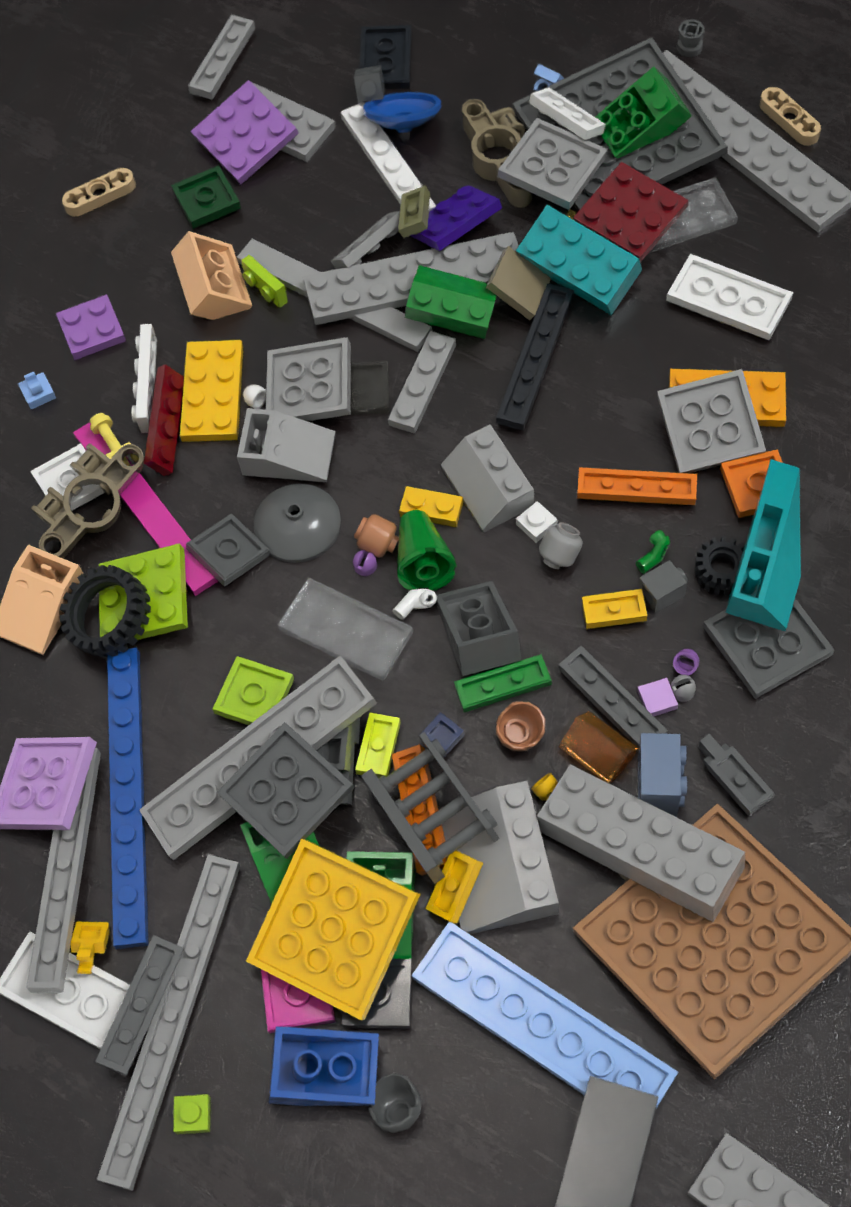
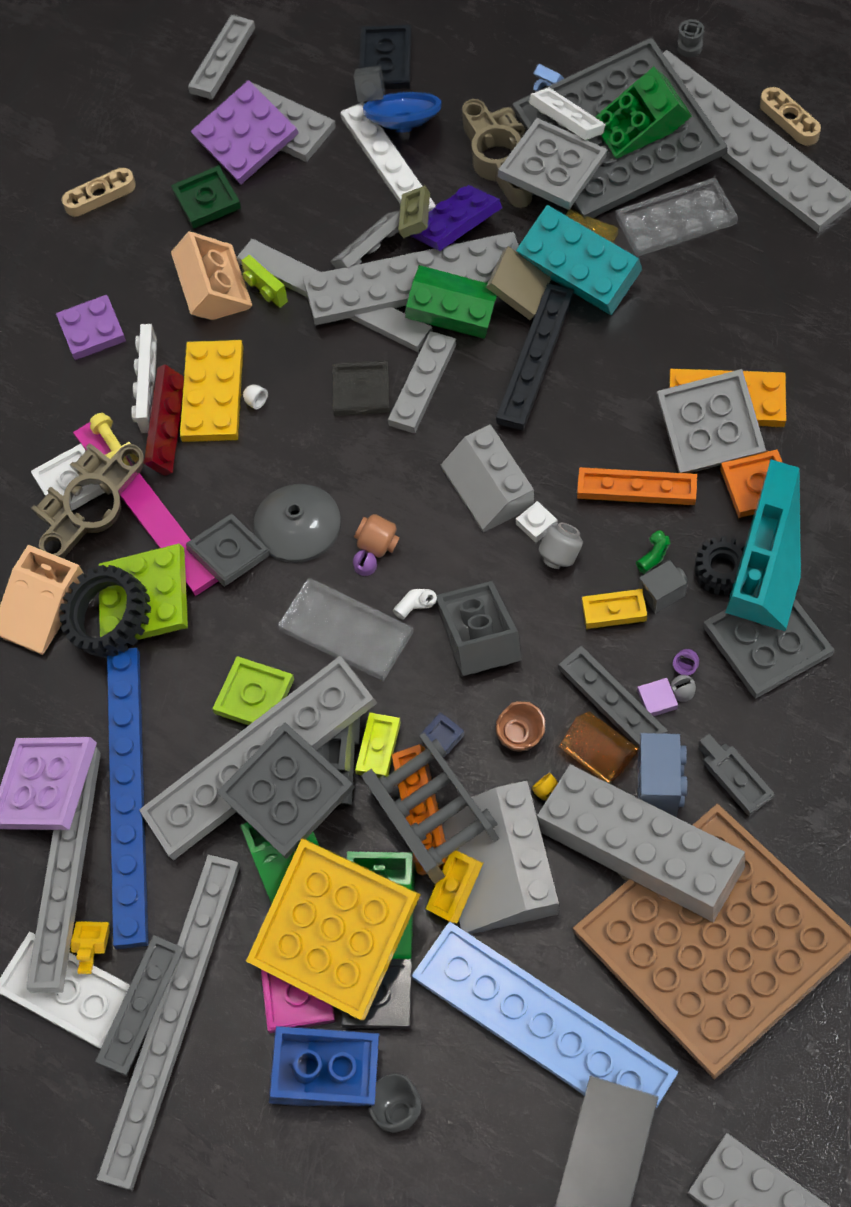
(36, 389): light blue tile -> none
(191, 1114): lime plate -> none
(284, 447): light grey slope -> none
(310, 380): light grey plate -> none
(422, 554): green cone -> none
(440, 507): yellow plate -> none
(502, 683): green tile -> none
(631, 210): dark red plate -> none
(729, 296): white plate -> none

